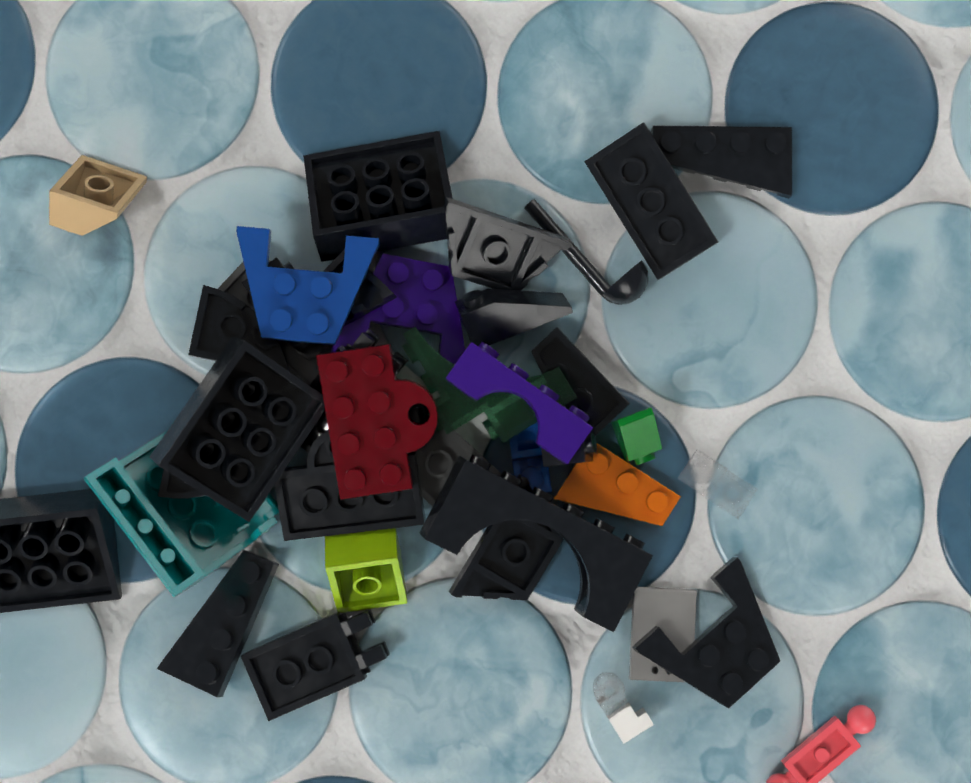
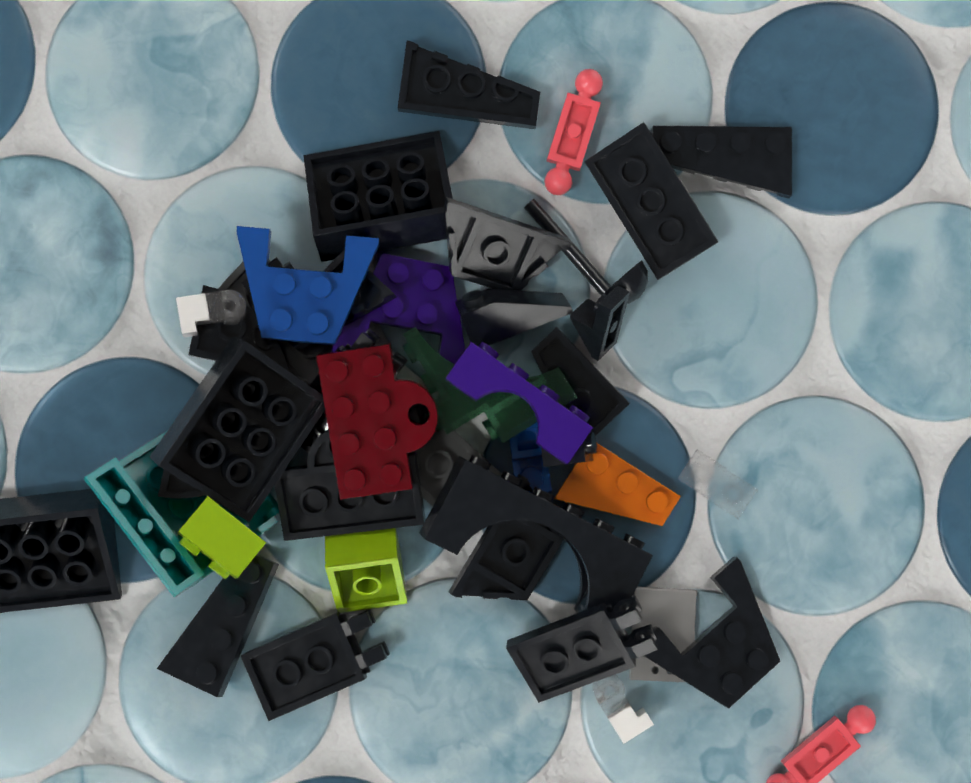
(91, 195): tan slope -> none
(209, 308): none -> leg
(220, 538): none -> lime slope
(462, 92): none -> black wing
(573, 132): none -> coral plate
(581, 648): none -> black tile
(601, 321): none -> black slope
(637, 436): green slope -> none

